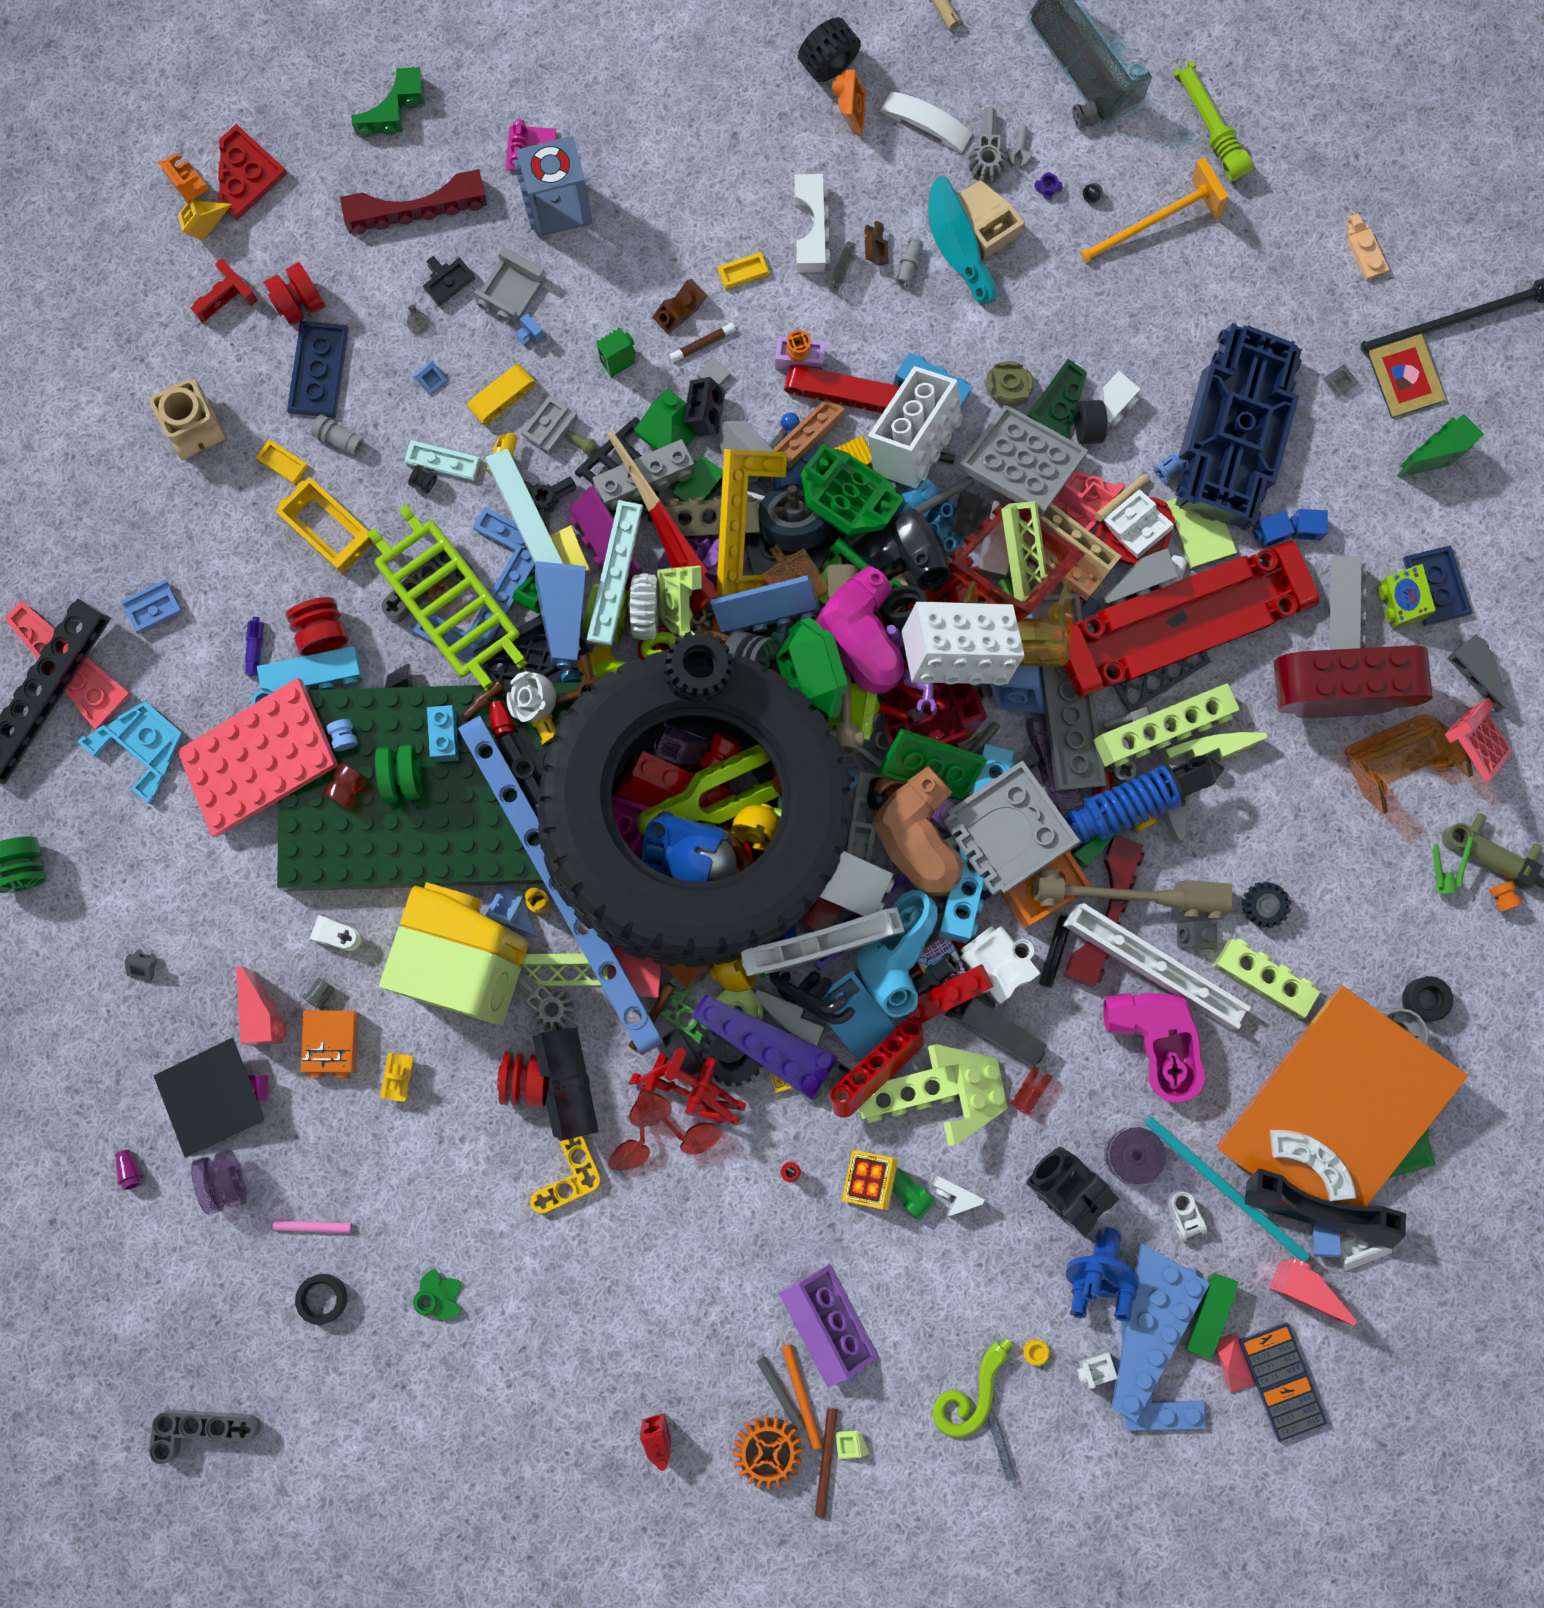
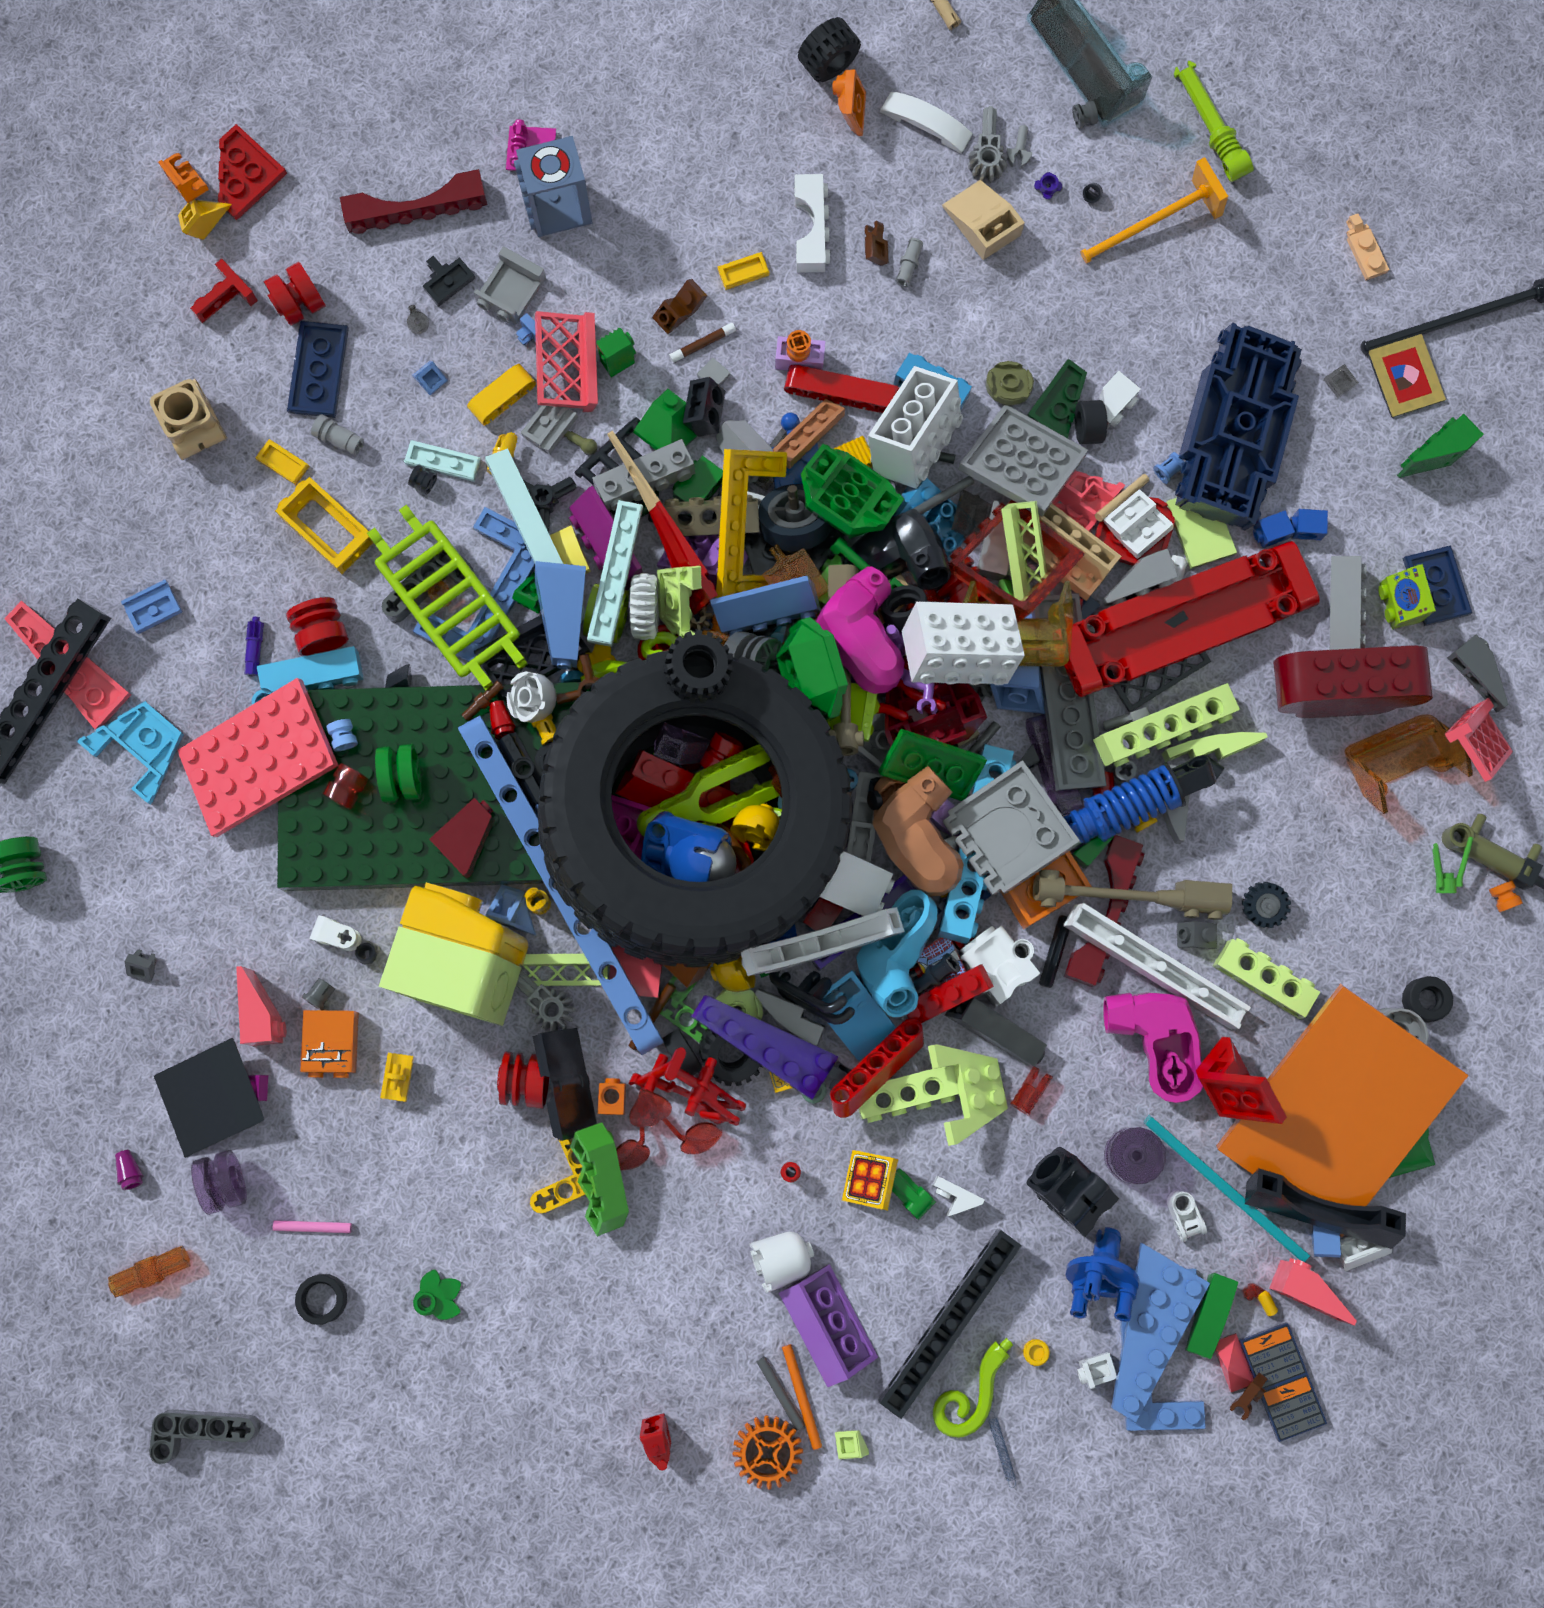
(149, 1271): none -> clear orange piece
(360, 953): none -> black hinge
(387, 116): green arch -> none
(443, 733): medium azure brick -> none
(465, 836): none -> dark red slope
(586, 360): none -> coral fence
(600, 1178): none -> bright green brick
(611, 1109): none -> orange brick
(781, 1259): none -> white cylinder
(826, 1461): copper bar -> none
(842, 267): clear smoke tile -> none
(949, 1323): none -> black brick
(958, 240): teal plant -> none
(1234, 1089): none -> red bracket
(1252, 1392): none -> reddish brown plate
(1254, 1291): none -> arm
(1319, 1157): white tile -> none

